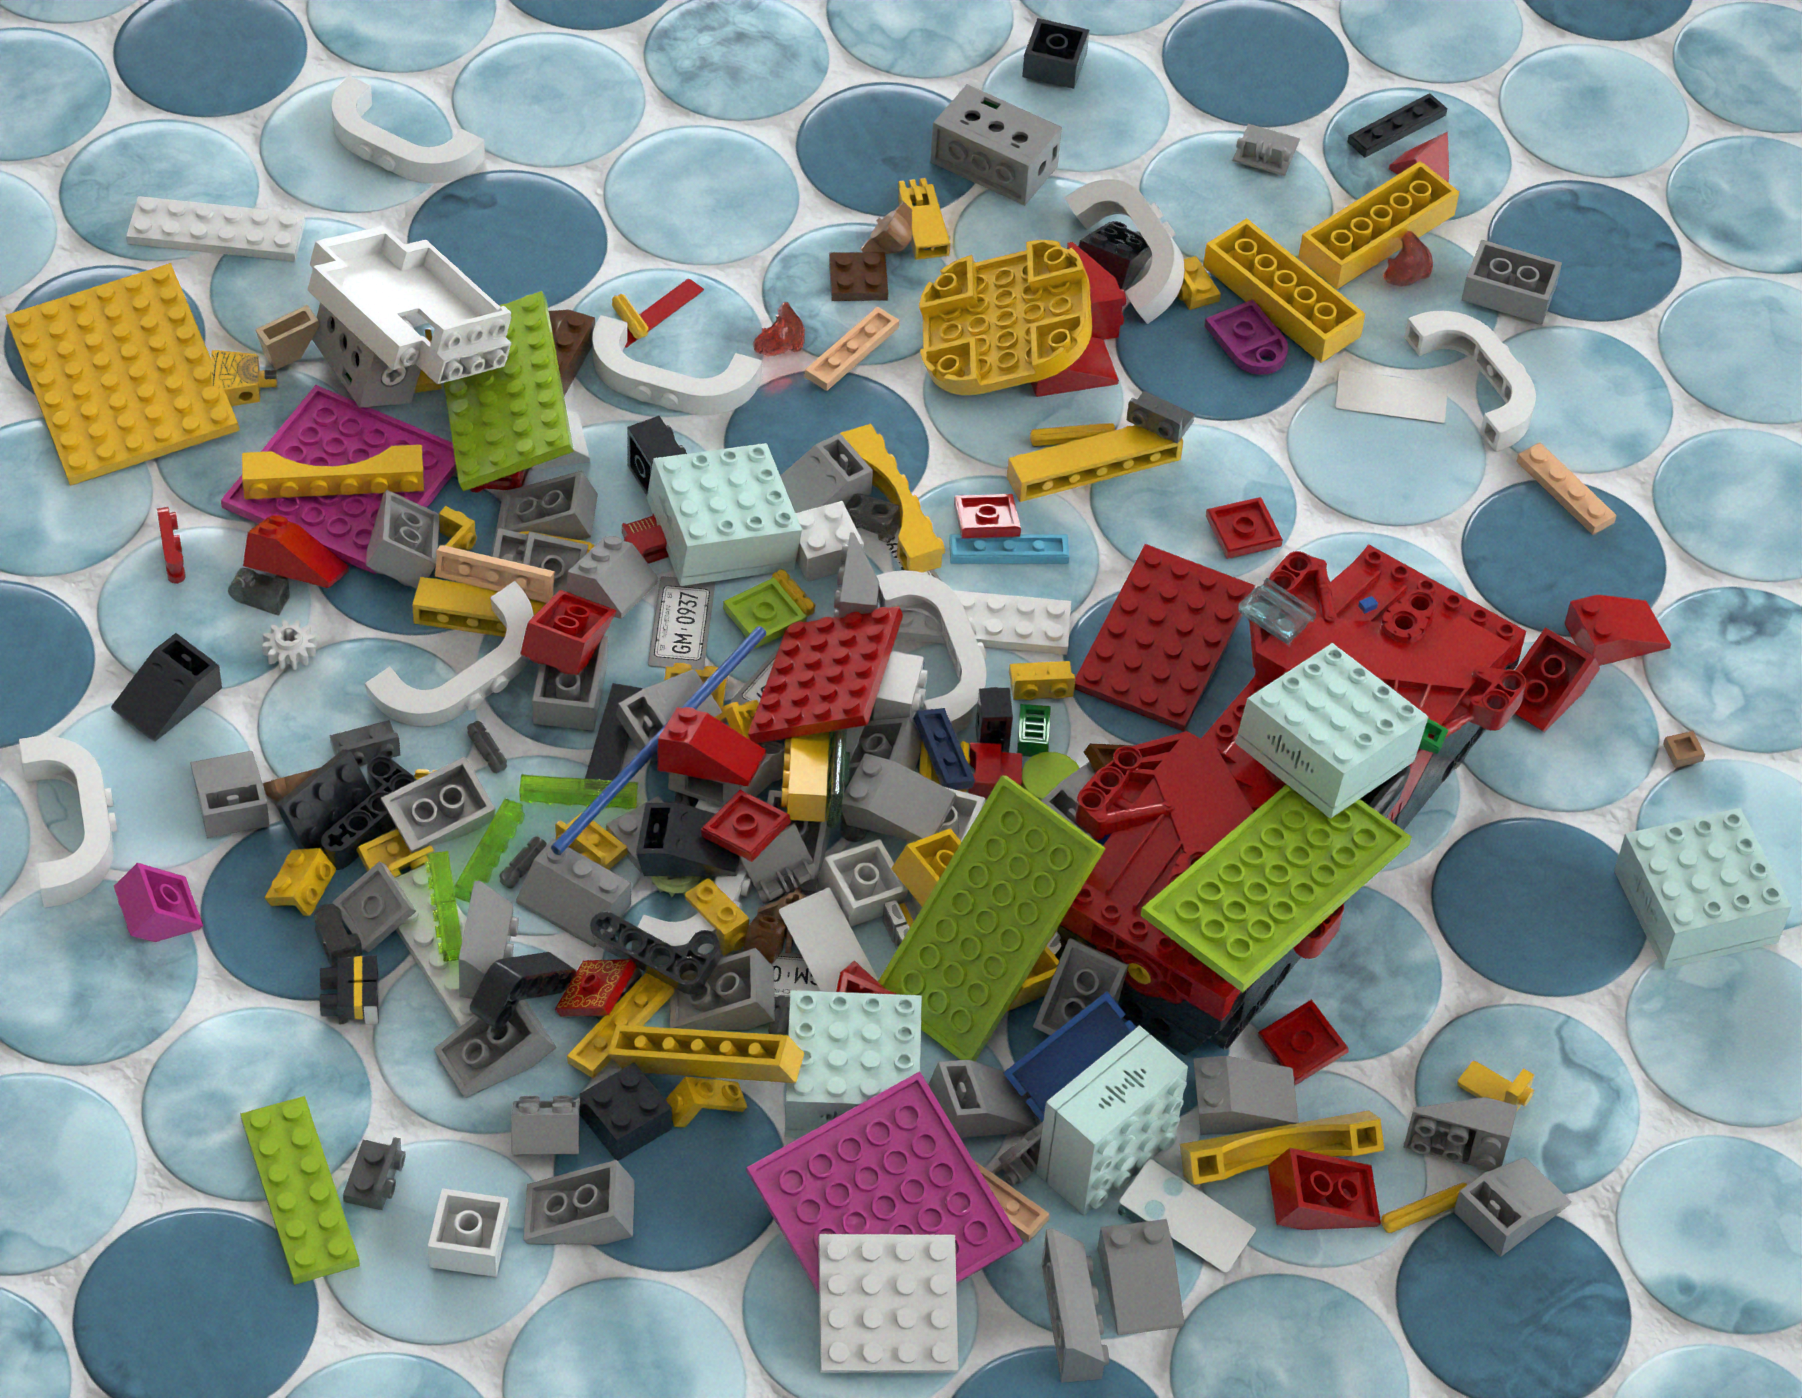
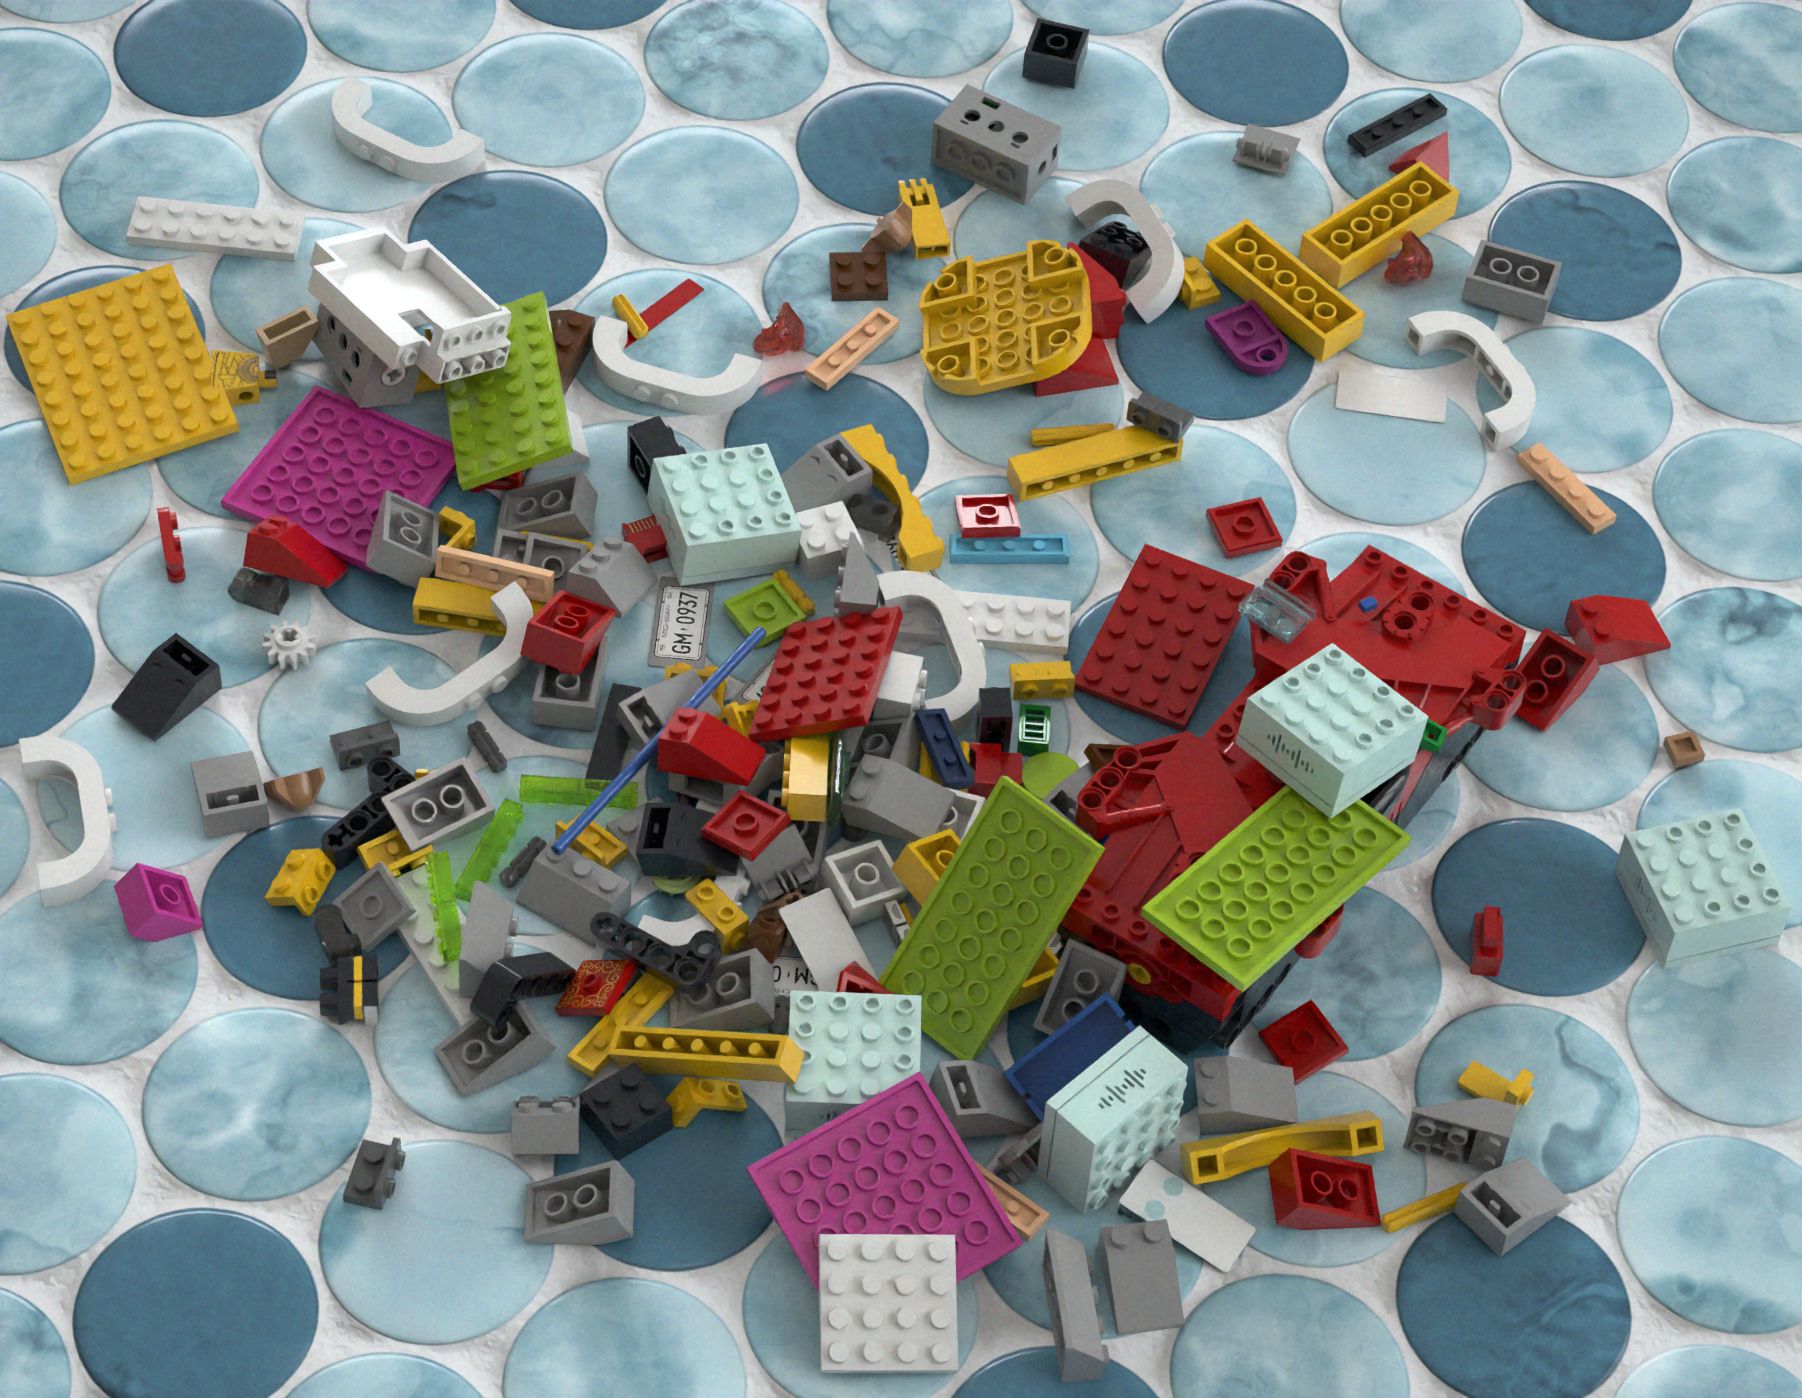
(277, 477): yellow arch -> none
(299, 1190): lime plate -> none
(323, 799): black plate -> none
(468, 1232): white brick -> none
(1486, 942): none -> red piece

